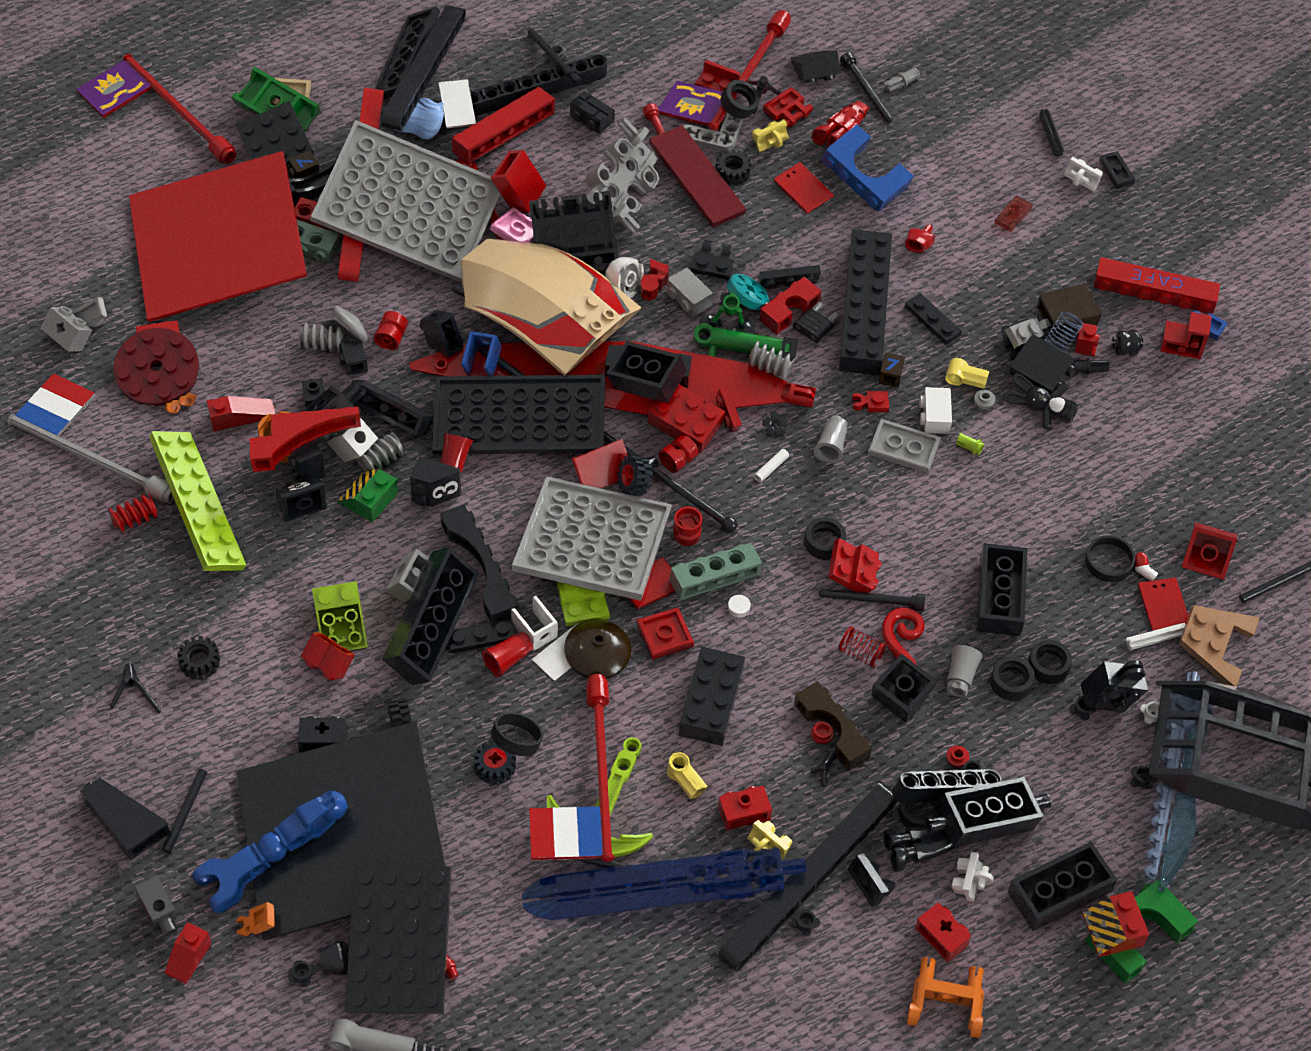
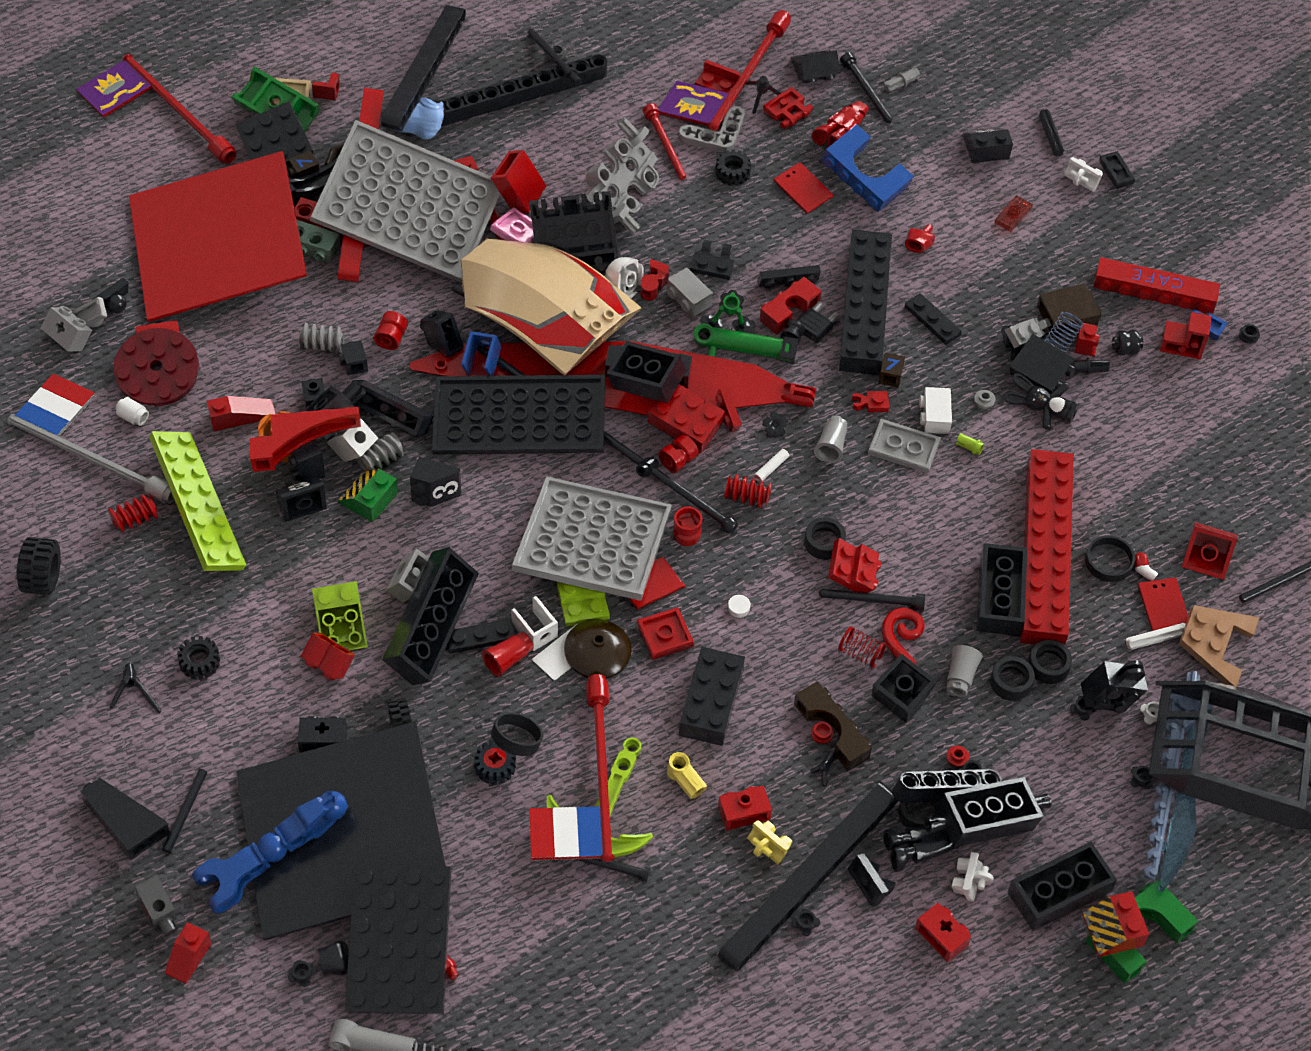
(38, 565): none -> black tyre
(114, 296): none -> black tile
(132, 411): none -> white brick
(175, 405): orange piece -> none
(259, 920): orange plate -> none
(327, 90): none -> red panel
(333, 154): none -> dark brown arm
(348, 322): light grey piece -> none
(409, 42): black plate -> none
(455, 450): red plant -> none
(457, 103): white piece -> none
(461, 530): black arch -> none
(503, 125): red brick -> none
(592, 112): black brick -> none
(600, 465): red container -> none
(634, 475): black wheel -> none
(697, 176): dark red tile -> none
(726, 573): sand green brick -> none
(734, 886): clear blue piece -> none
(745, 89): black tyre -> none
(747, 491): none -> red piece
(748, 291): teal wheel -> none
(770, 136): light yellow hips -> none
(771, 361): light grey piece -> none
(793, 329): none -> black wheel
(959, 373): light yellow piece -> none
(969, 995): orange connector -> none
(988, 145): none -> black slope
(1049, 546): none -> red brick
(1253, 333): none -> black plate

